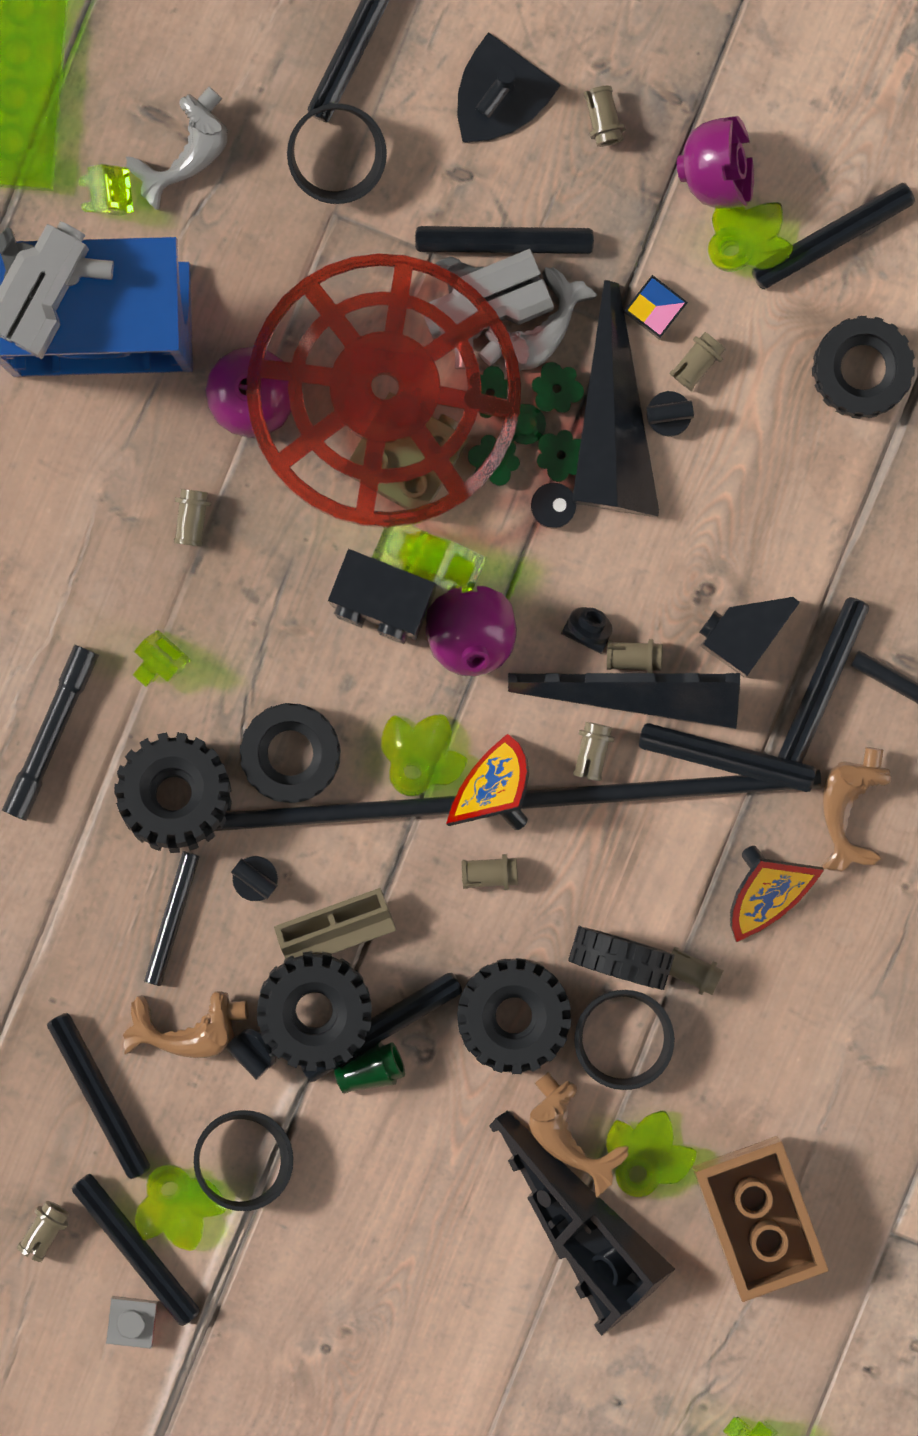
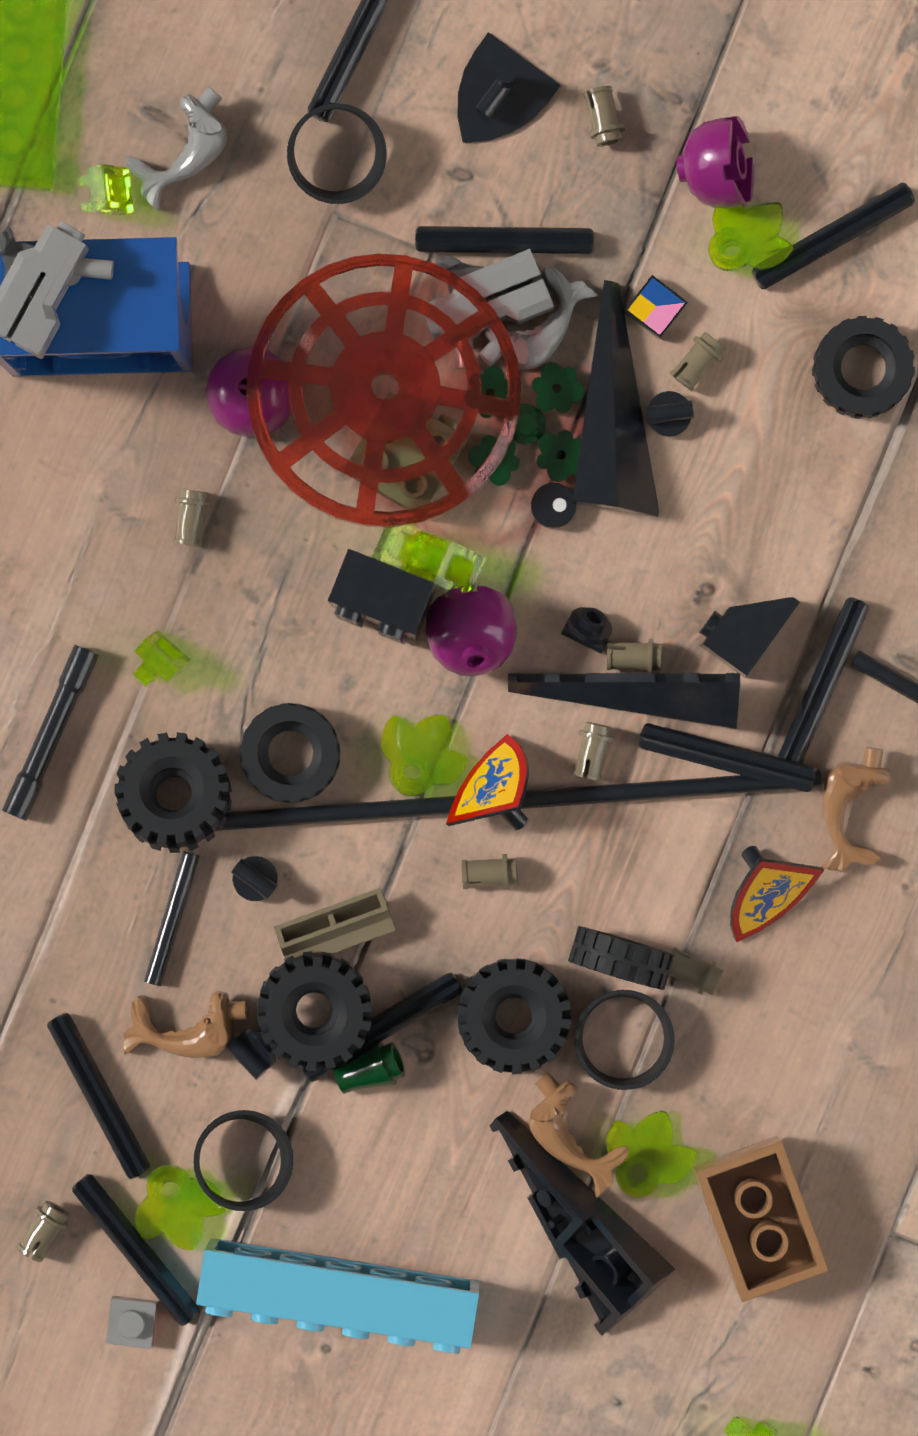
(338, 1294): none -> medium azure brick

